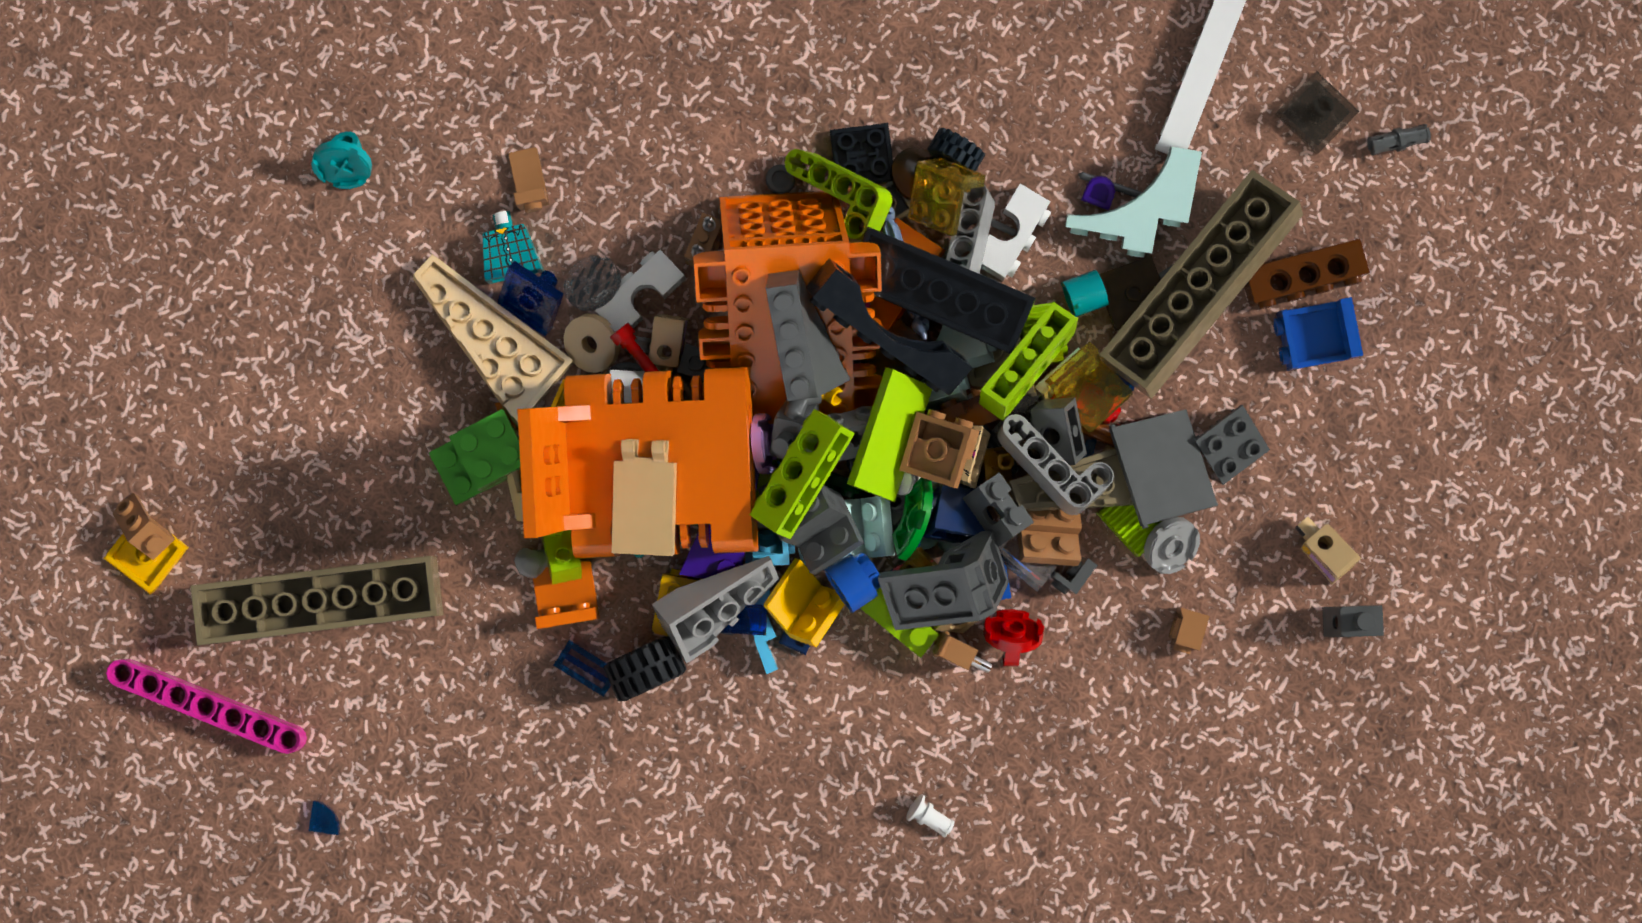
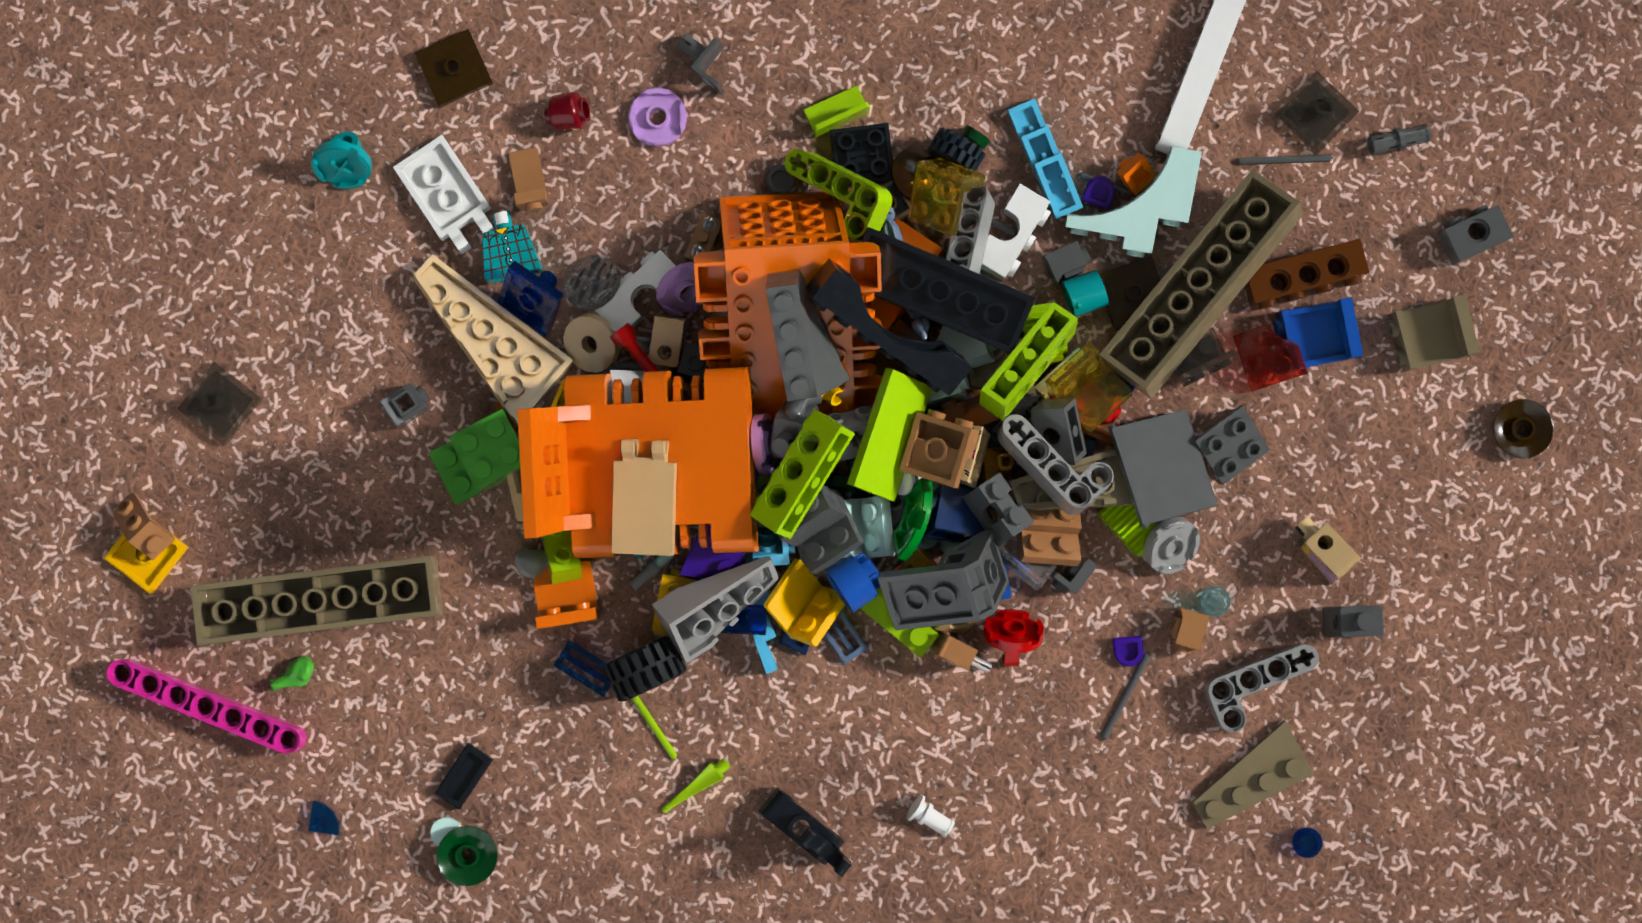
(219, 403): none -> clear smoke tile
(296, 675): none -> bright green animal
(394, 411): none -> dark grey window
(442, 827): none -> light aqua tile
(444, 191): none -> white tile
(454, 68): none -> dark brown plate
(464, 776): none -> black tile
(467, 870): none -> dark green dish
(567, 112): none -> dark red head
(650, 570): none -> light grey piece
(655, 728): none -> lime axle
(660, 134): none -> lavender tile
(670, 287): none -> lavender tile
(703, 58): none -> dark grey bracket
(710, 775): none -> lime piece
(816, 840): none -> black piece
(836, 111): none -> lime panel
(853, 653): none -> sand blue tile
(975, 137): none -> dark green tile
(1045, 158): none -> medium azure slope
(1066, 262): none -> dark grey window
(1125, 696): none -> dark grey axle
(1128, 650): none -> dark purple tile
(1135, 173): none -> orange tile
(1205, 355): none -> clear smoke bracket
(1219, 601): none -> clear light blue wheel
(1258, 775): none -> dark tan wing
(1261, 680): none -> light grey beam
(1268, 358): none -> clear red plate
(1284, 159): none -> dark grey axle
(1307, 842): none -> clear blue plate
(1433, 333): none -> dark tan panel
(1491, 228): none -> dark grey brick
(1537, 427): none -> dark brown dish

